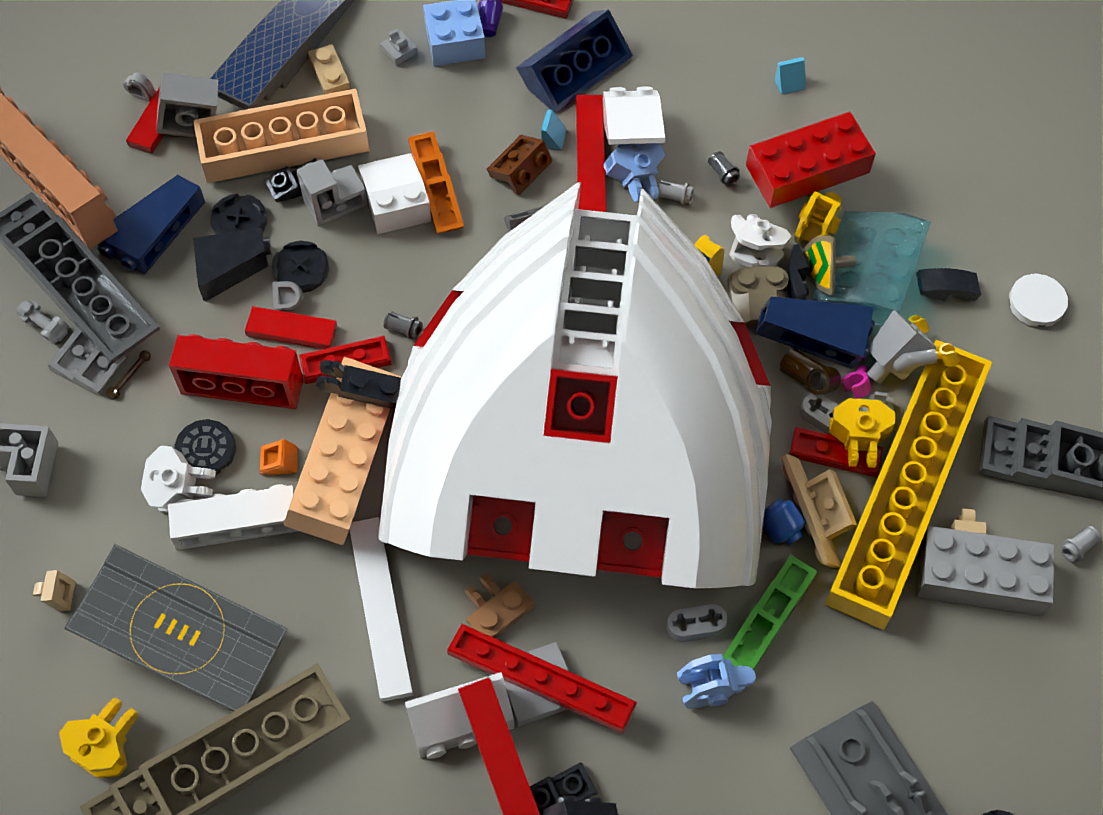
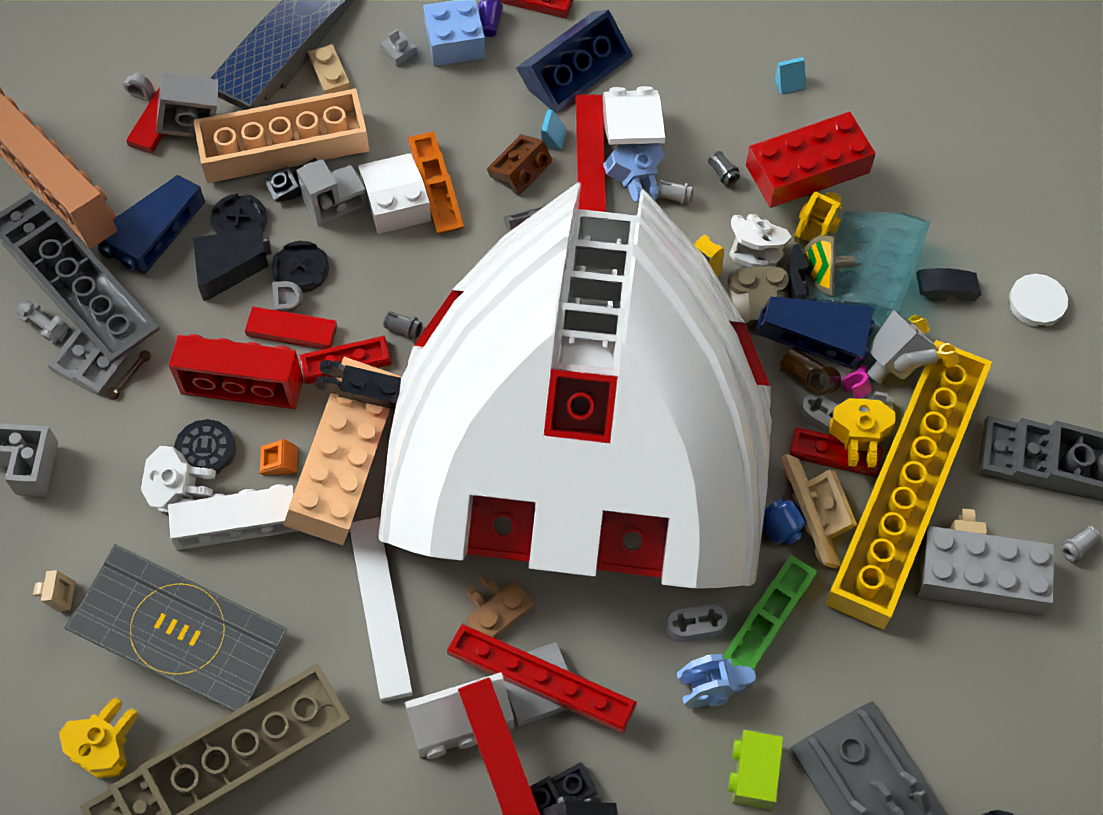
(756, 770): none -> lime brick

